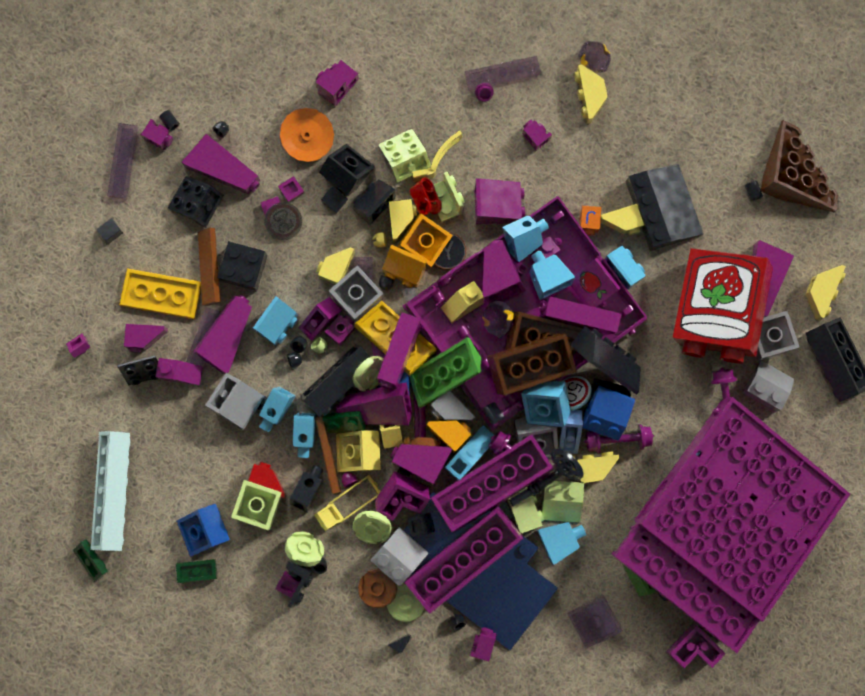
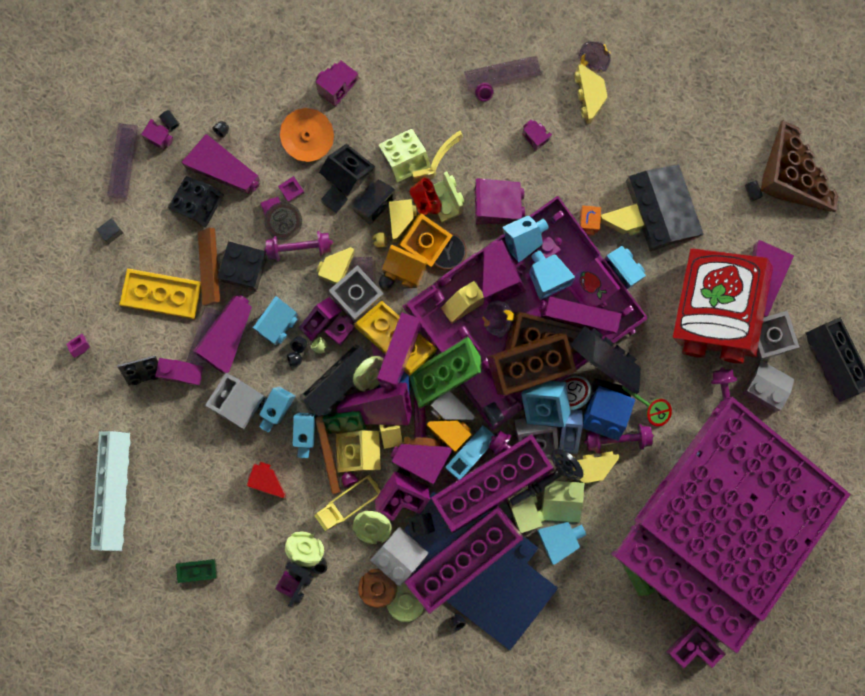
(94, 566): dark green plate -> none
(142, 337): magenta slope -> none
(203, 529): blue slope -> none
(256, 505): yellowish green slope -> none
(273, 248): none -> magenta piece
(304, 496): black torso -> none
(400, 643): black slope -> none
(483, 644): magenta brick -> none
(594, 621): slope -> none
(658, 410): none -> piece
(824, 290): light yellow slope -> none

